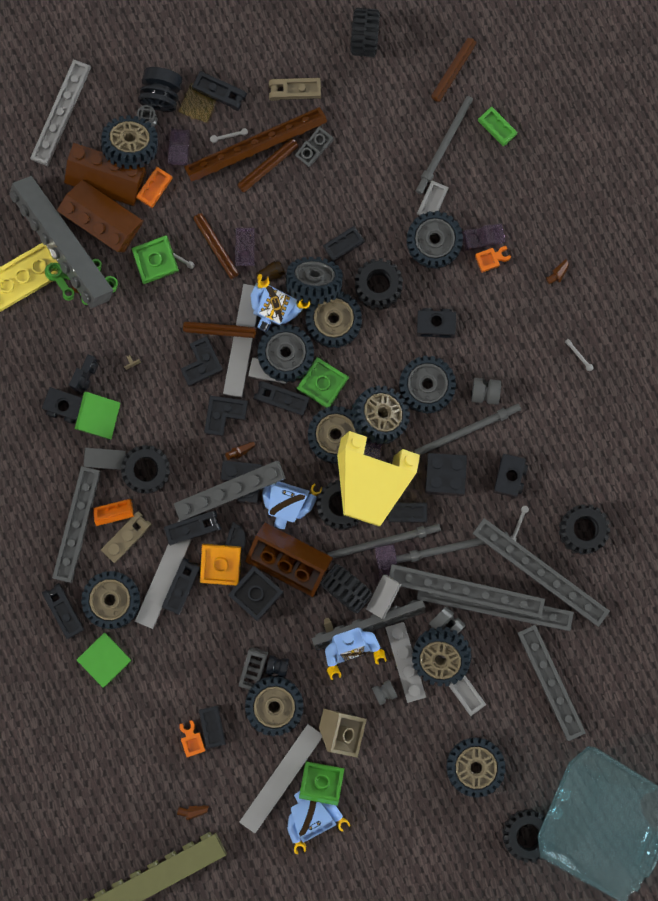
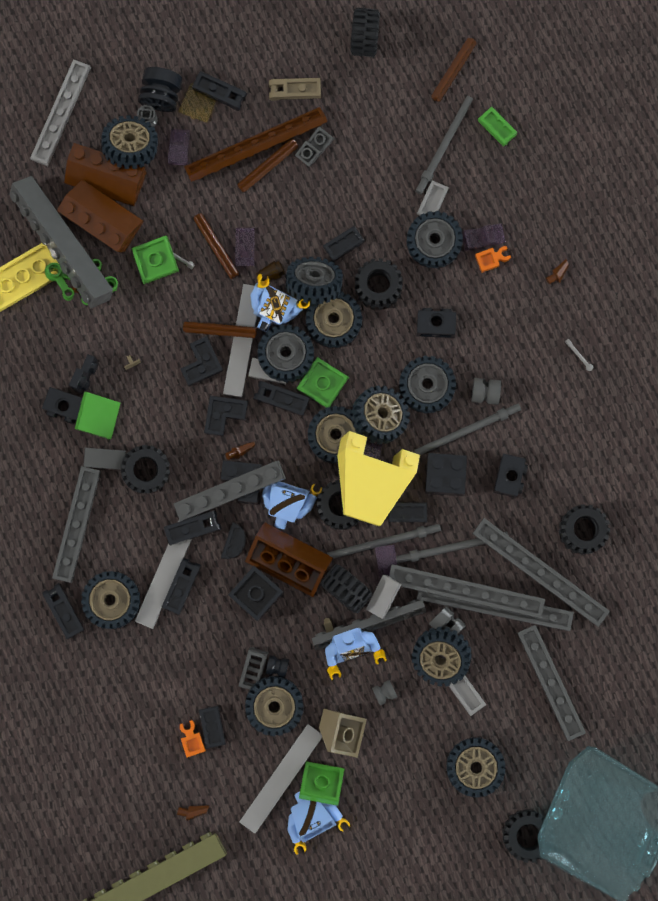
(104, 660): bright green tile -> none
(113, 512): orange plate -> none
(126, 537): dark tan plate -> none
(154, 187): orange plate -> none
(214, 139): light grey hinge -> none
(220, 564): light orange tile -> none
(403, 656): light grey plate -> none
(524, 509): light grey hinge -> none

